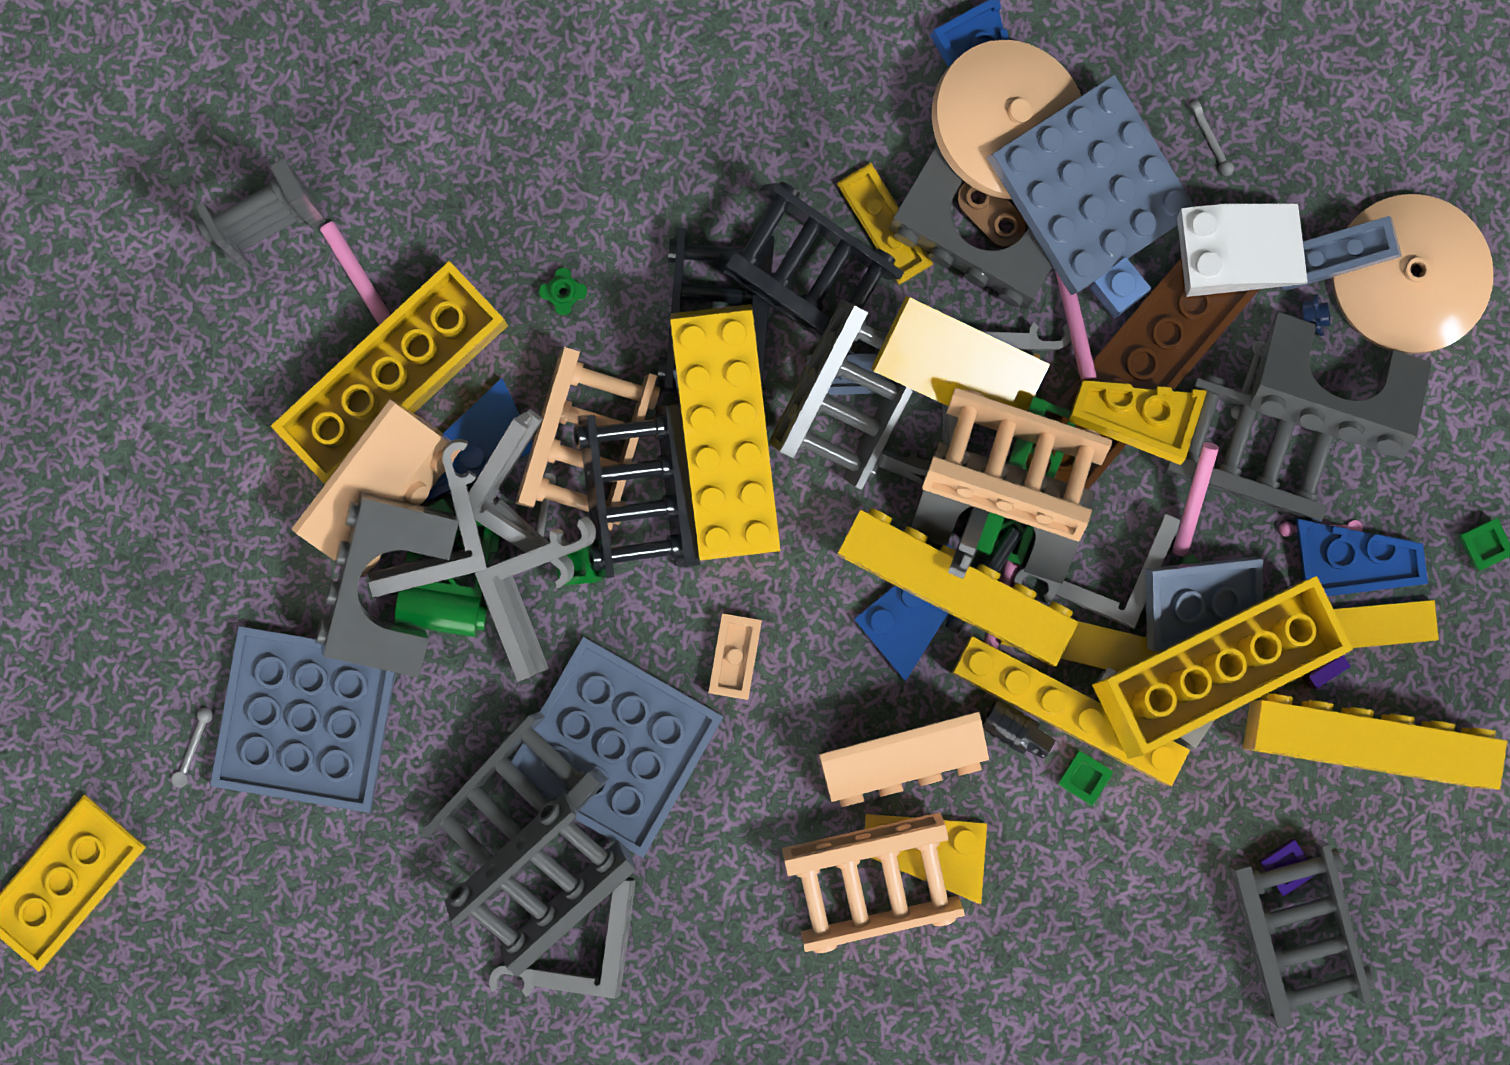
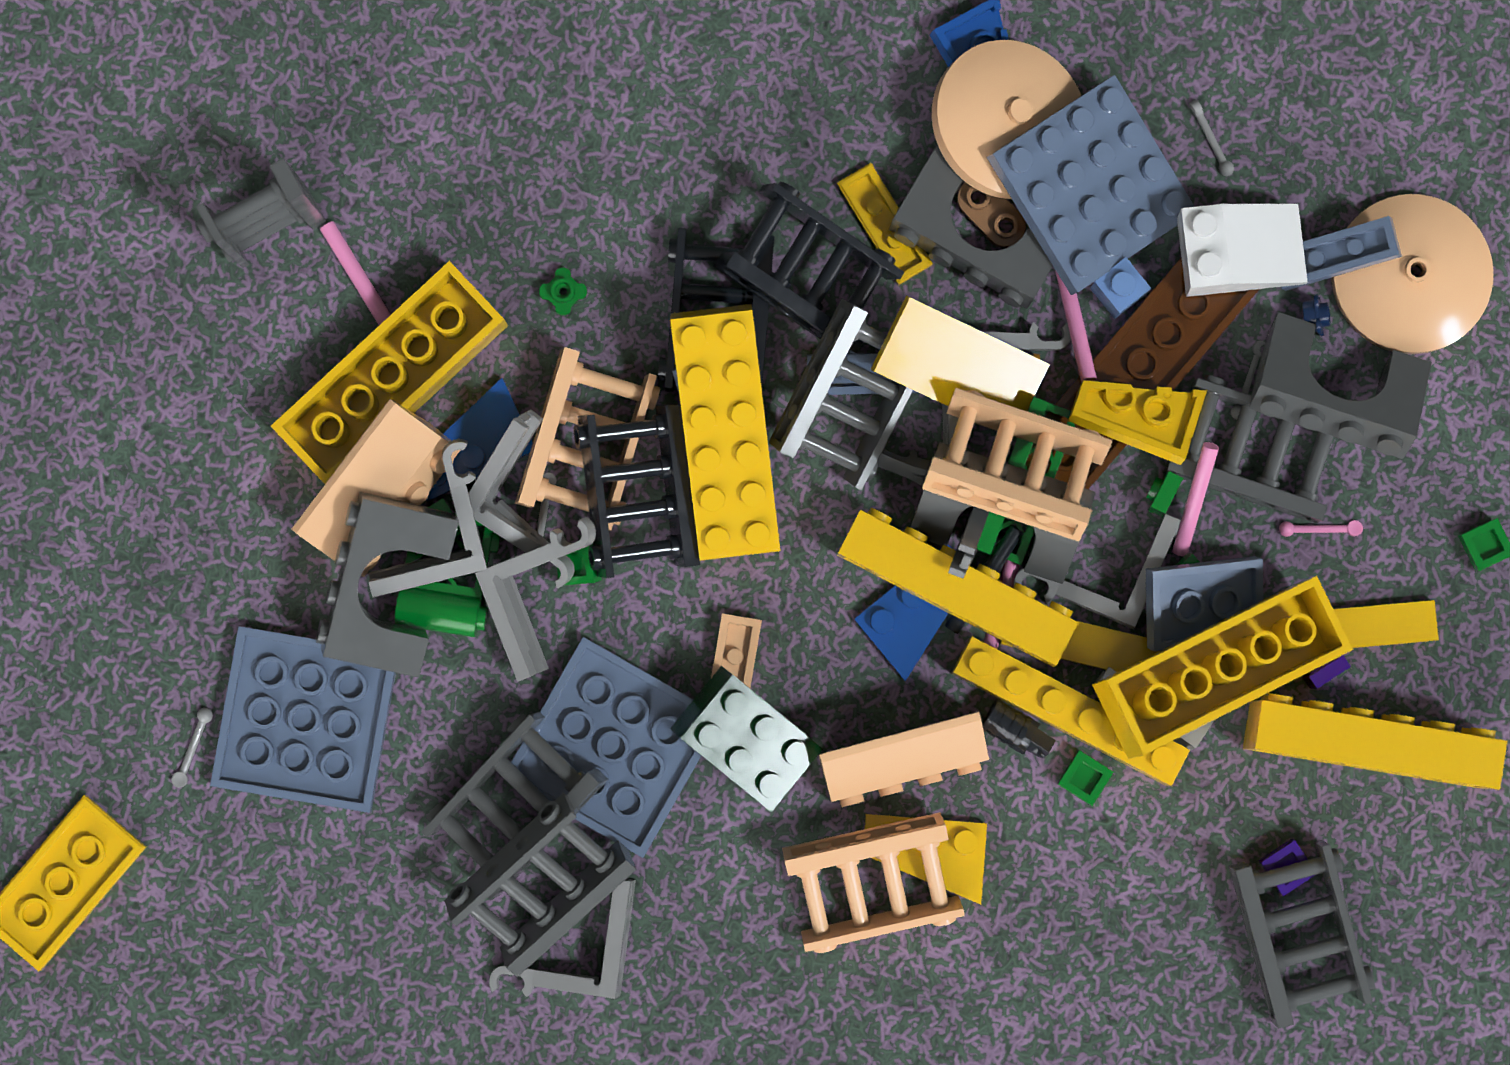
(746, 738): none -> brick
(1163, 492): none -> green plate
(1357, 560): blue wing -> none

